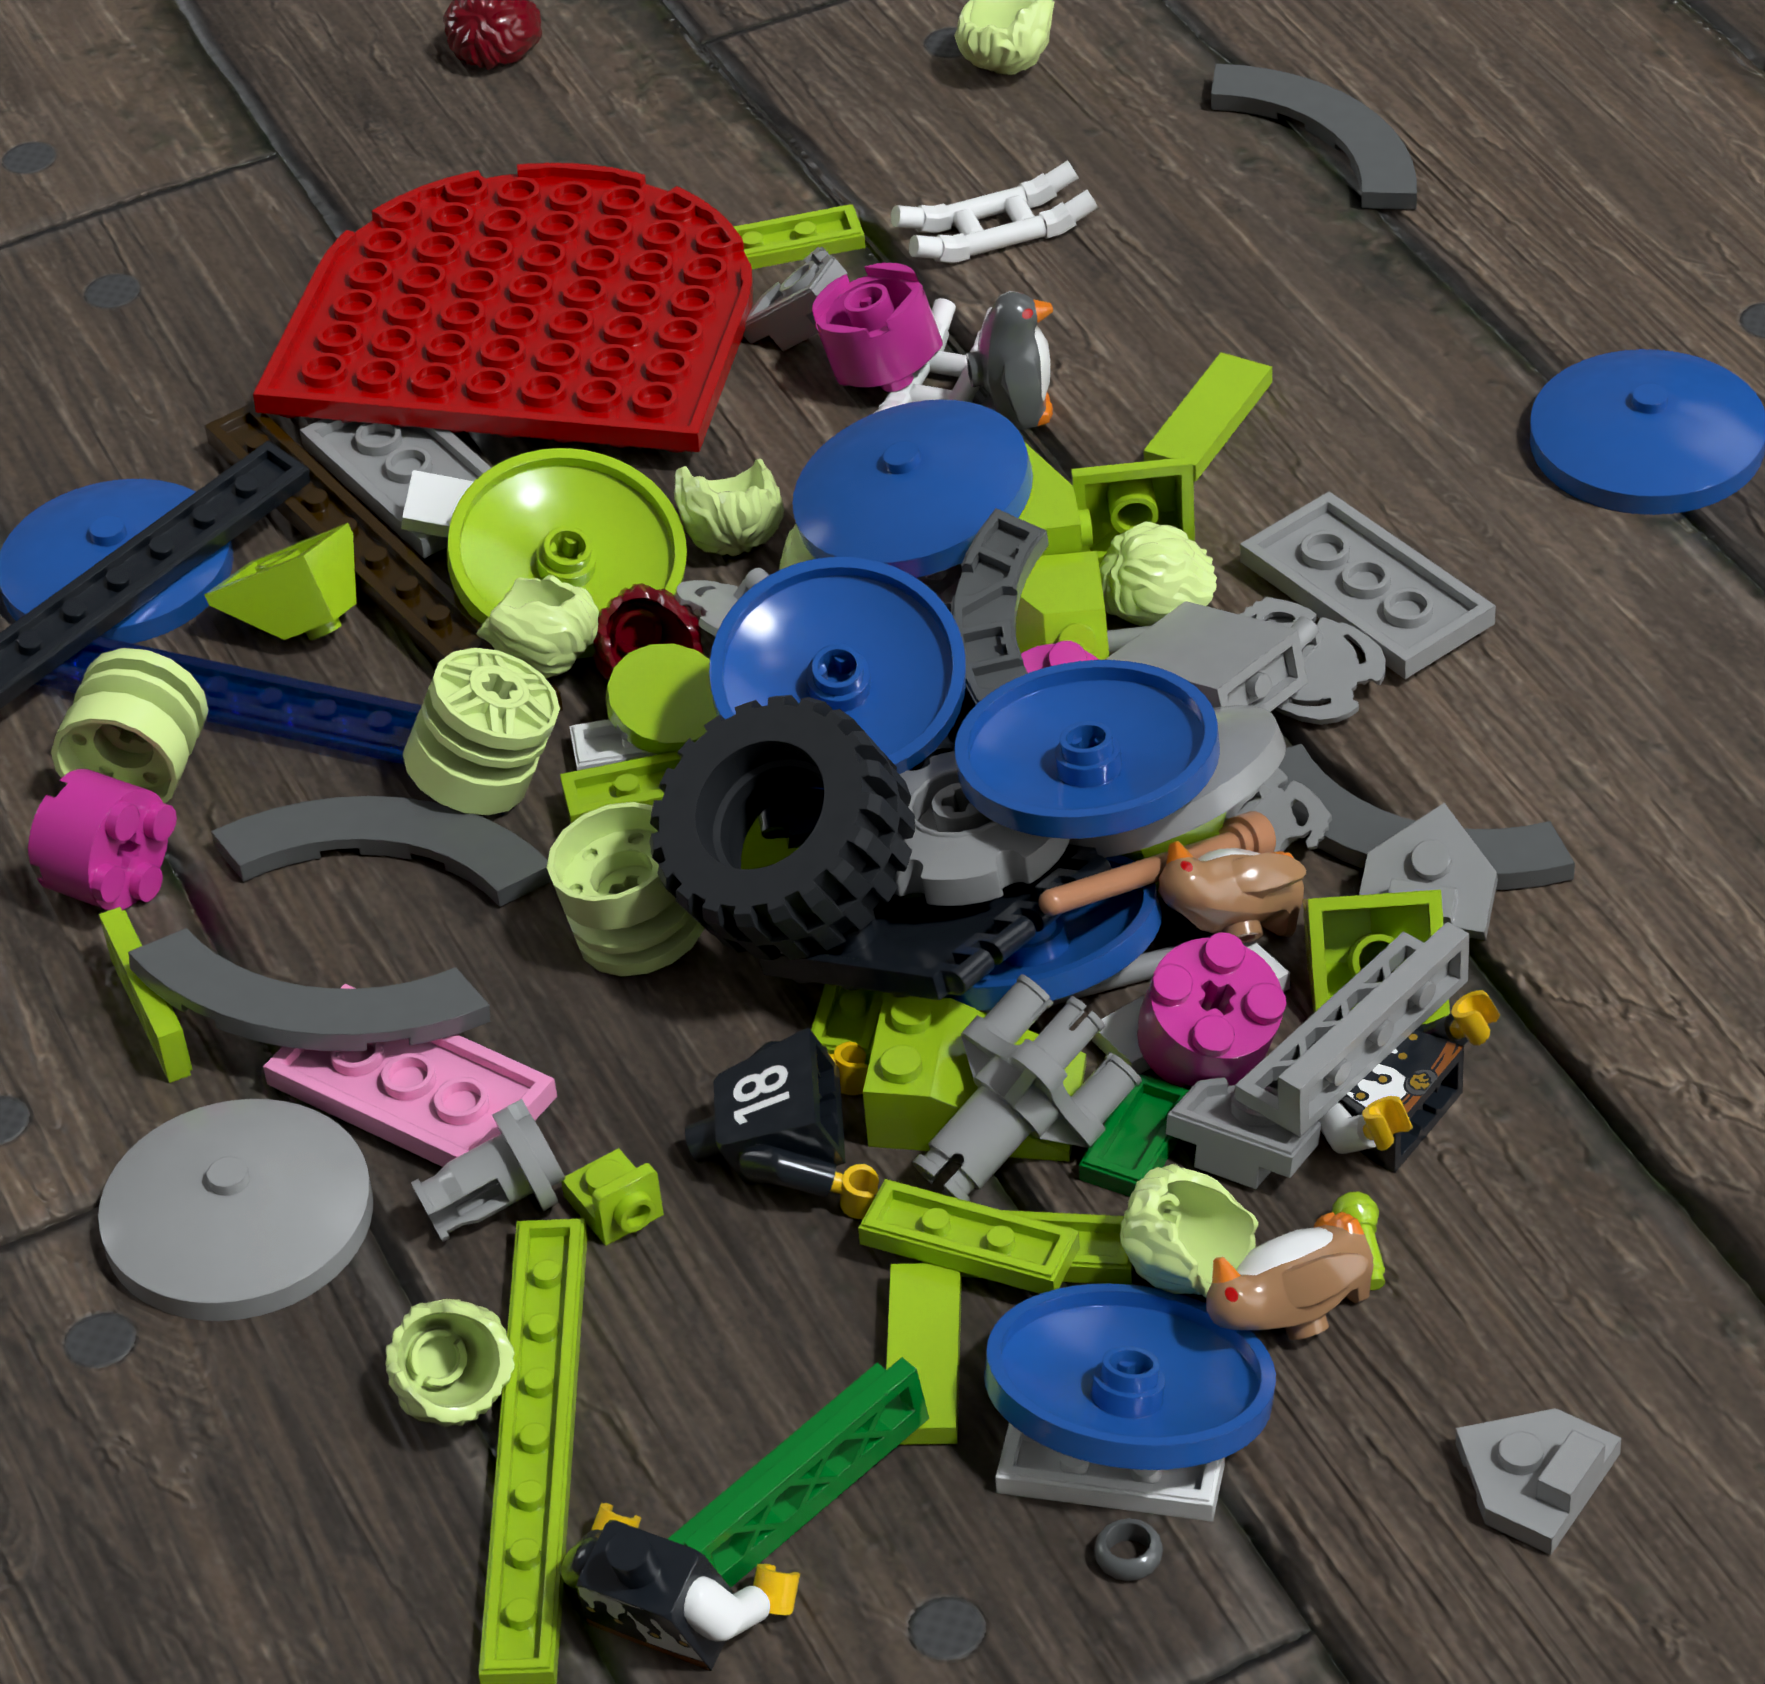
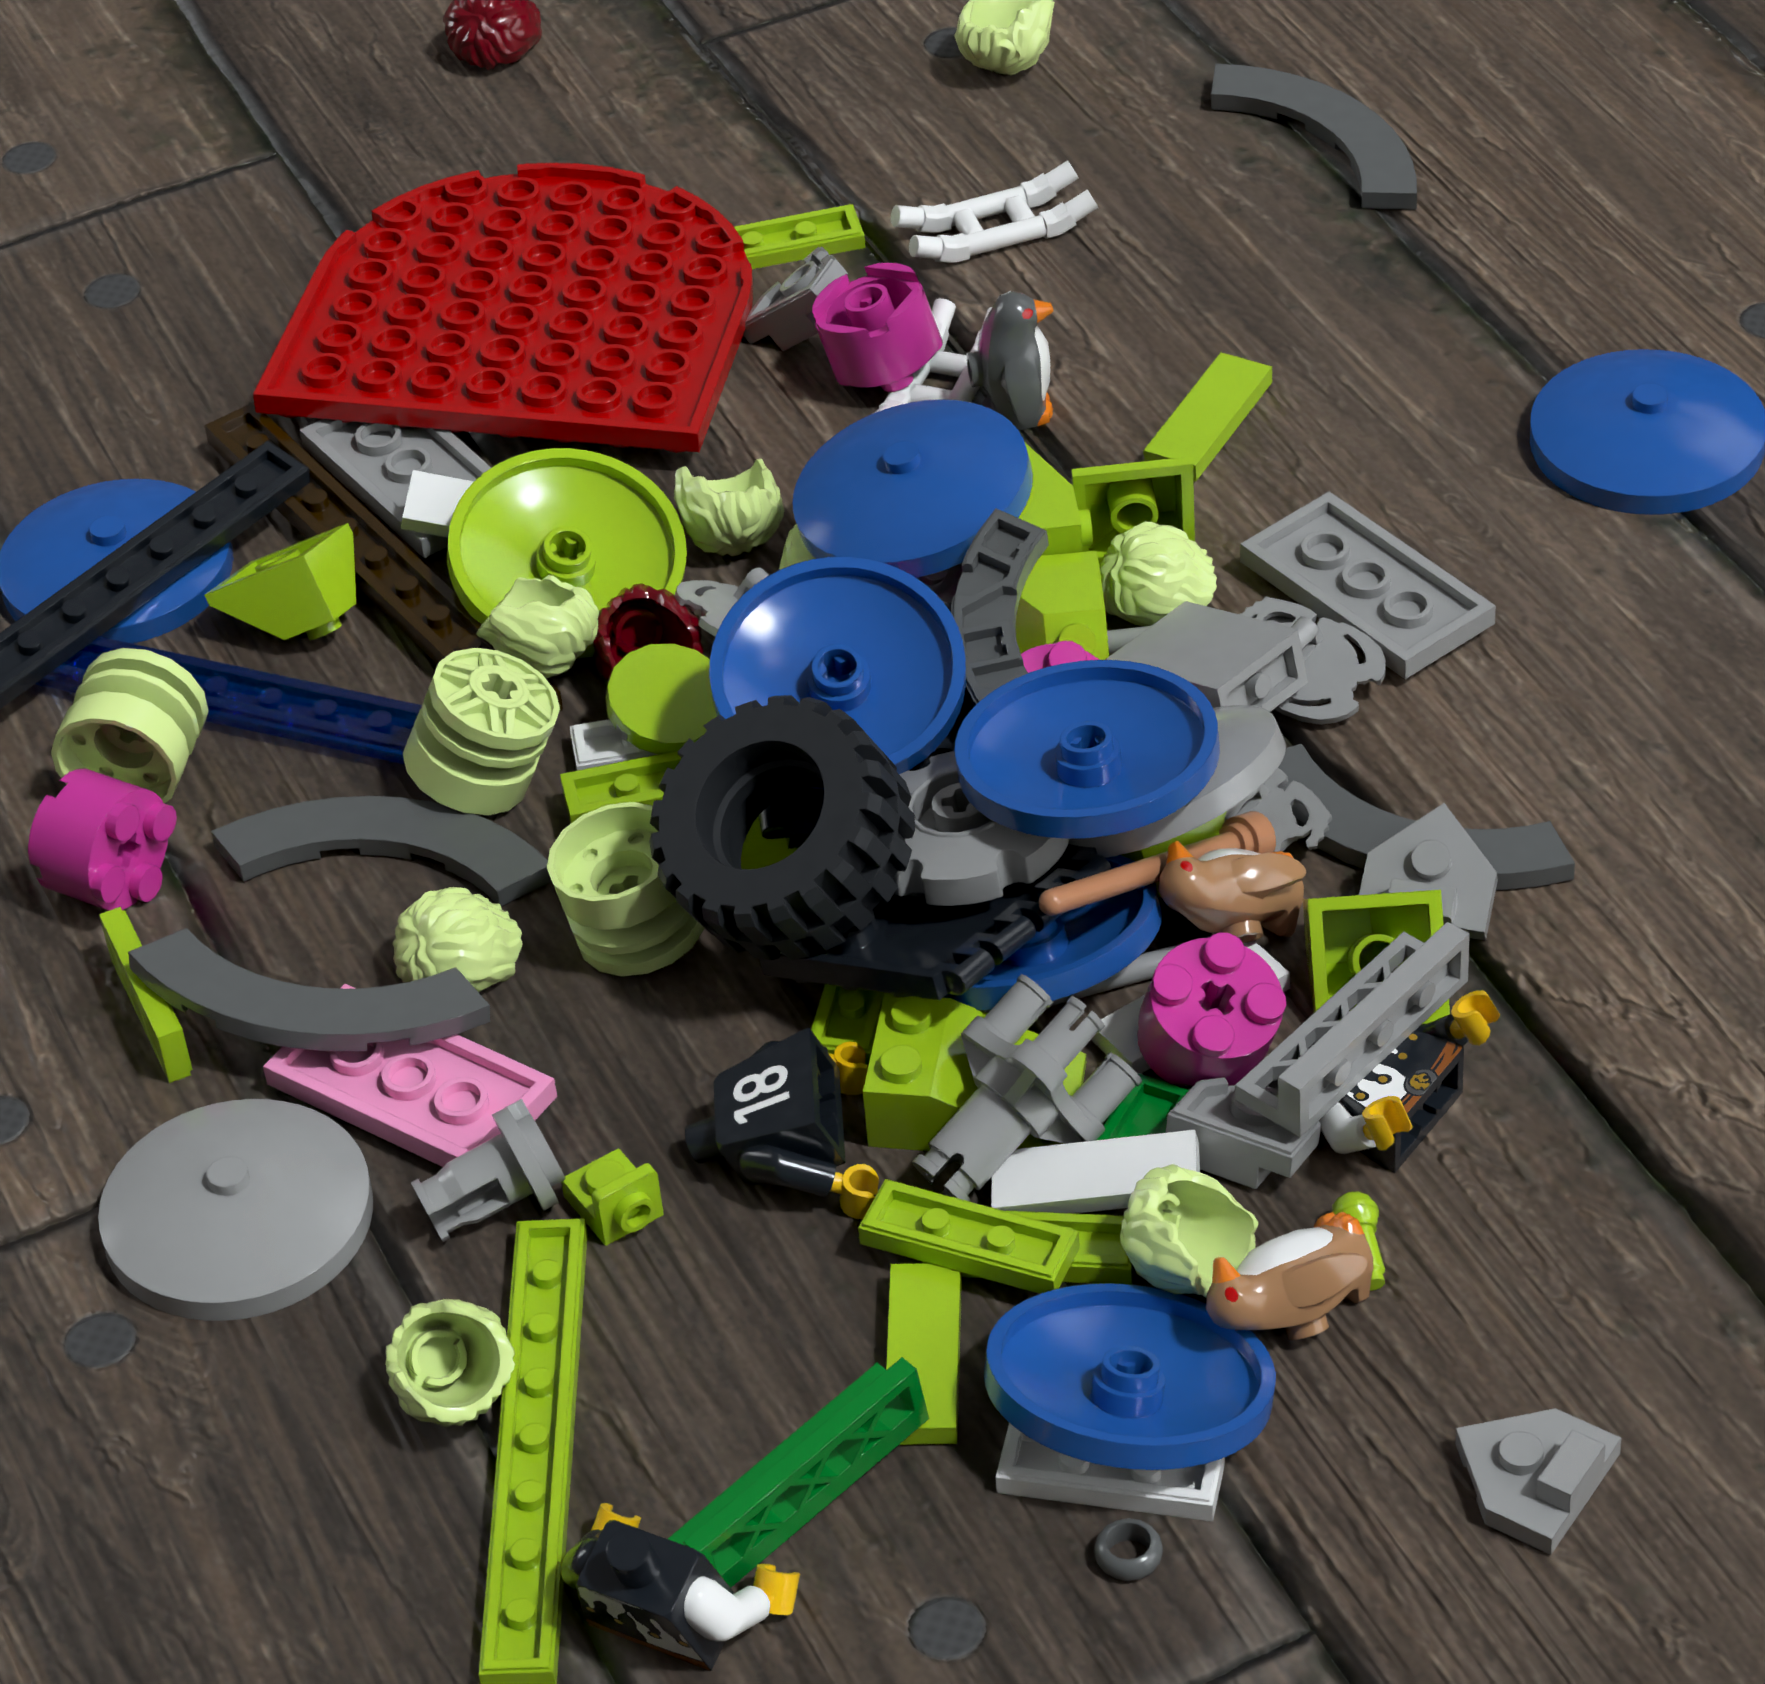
(457, 931): none -> yellowish green hair
(1087, 1173): none -> white tile

